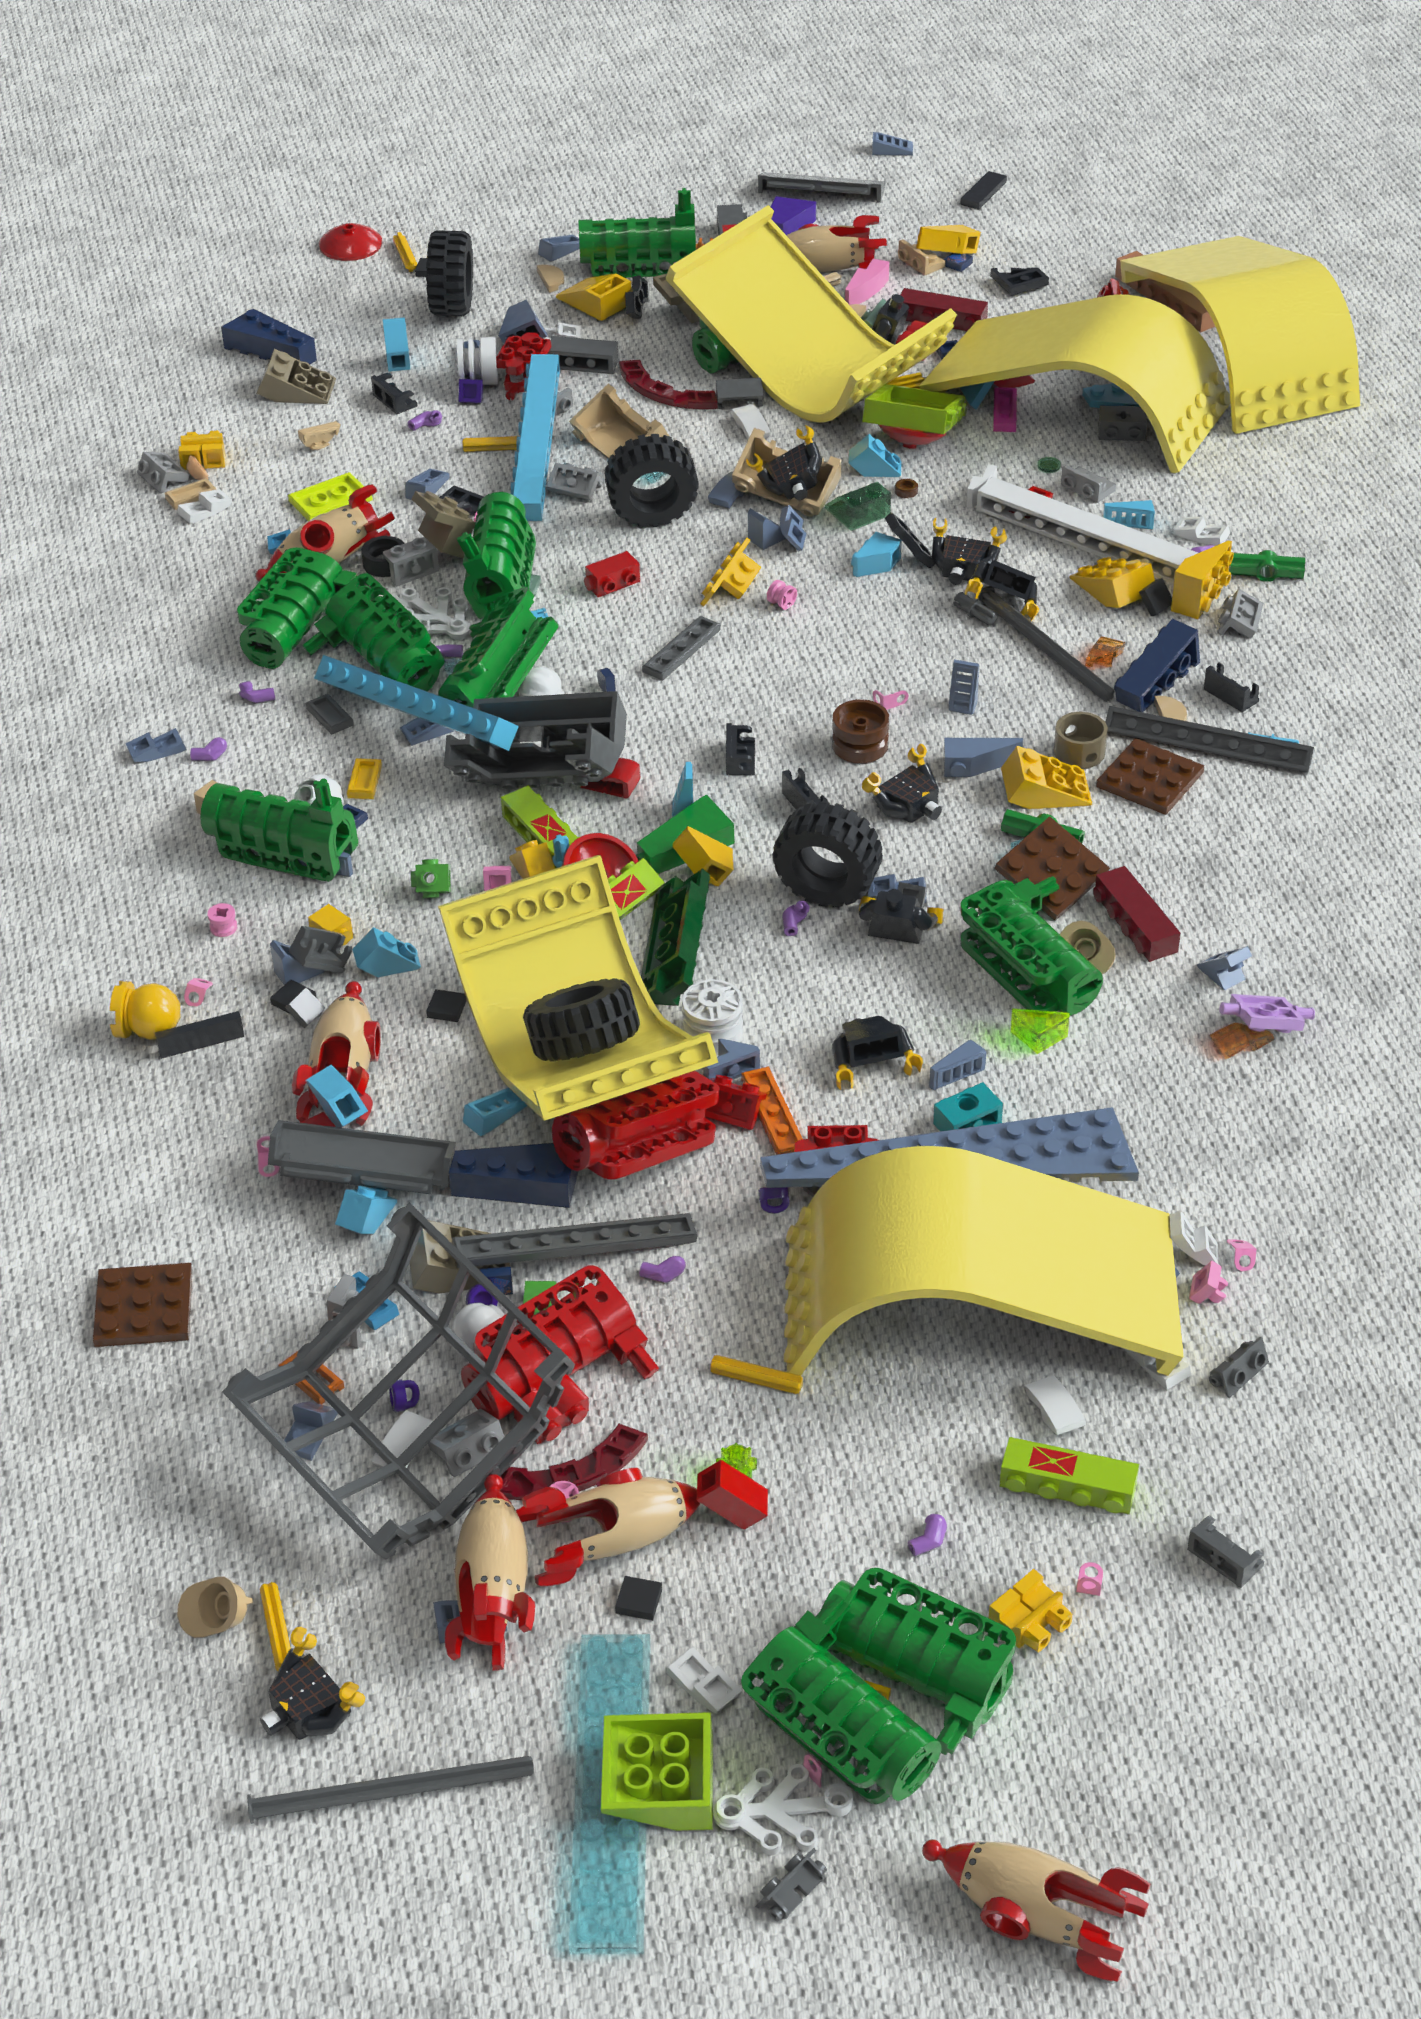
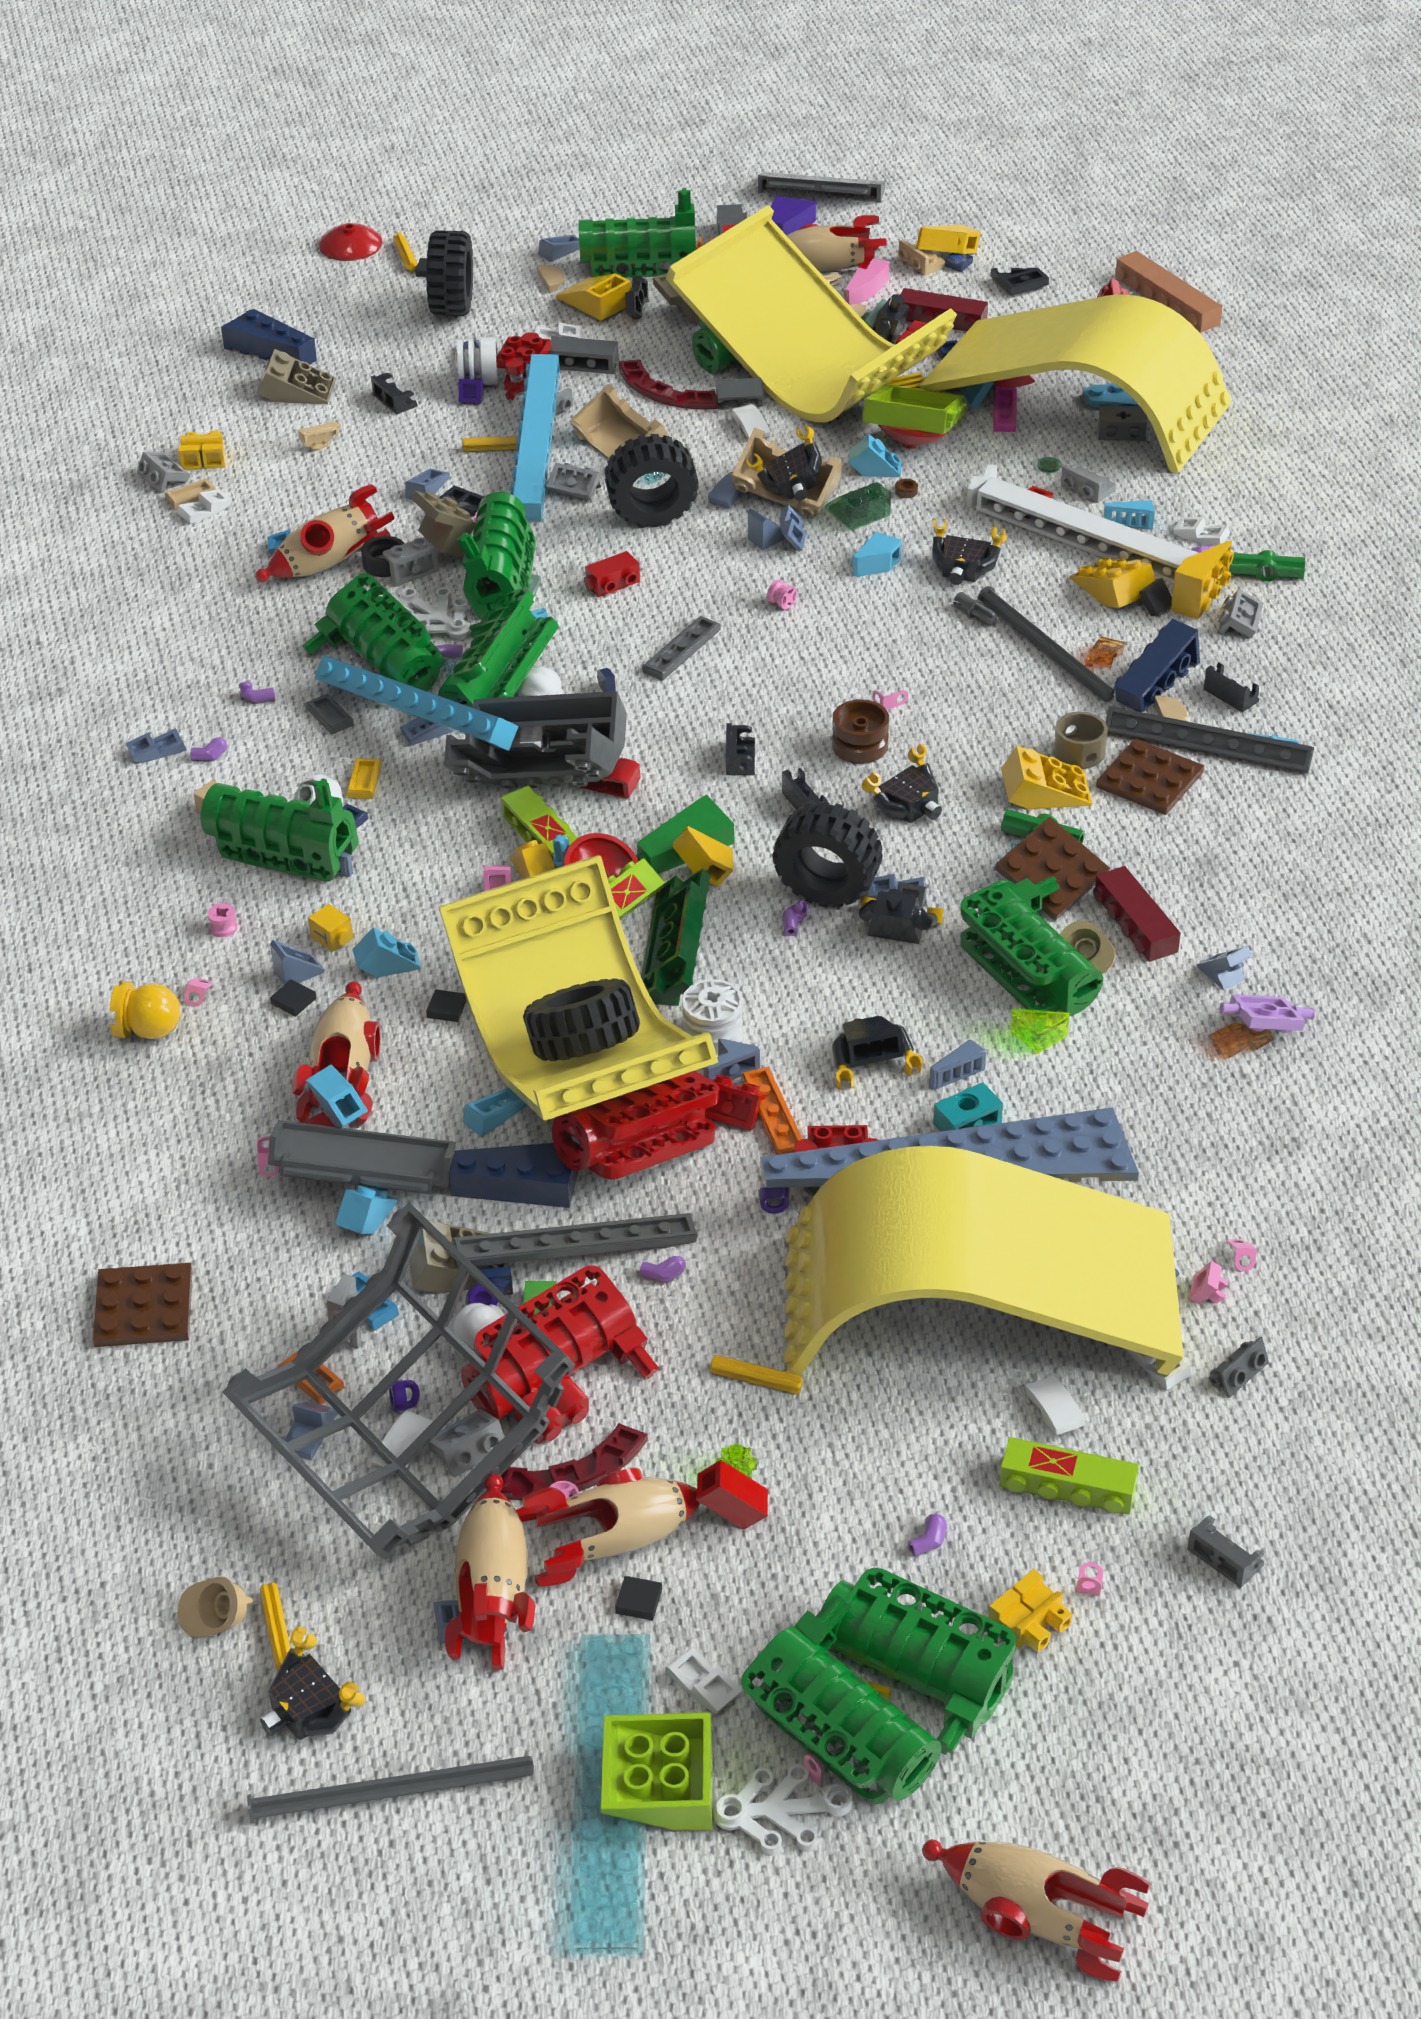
(195, 469): light nougat animal -> none
(199, 1034): black tile -> none
(288, 606): green piece -> none
(305, 1007): tile -> none
(320, 949): dark grey hinge -> none
(325, 495): neon yellow tile -> none
(396, 344): medium azure slope -> none
(427, 418): medium lavender arm -> none
(441, 880): bright green brick -> none
(521, 320): sand blue slope -> none
(684, 792): medium azure slope -> none
(736, 573): yellow bracket -> none
(780, 1894): dark grey hinge -> none
(890, 145): sand blue slope -> none
(917, 548): black tile -> none
(959, 701): sand blue slope -> none
(976, 755): sand blue slope -> none
(983, 190): black tile -> none
(1007, 580): black torso -> none
(1196, 1242): white slope -> none
(1278, 324): light yellow panel -> none

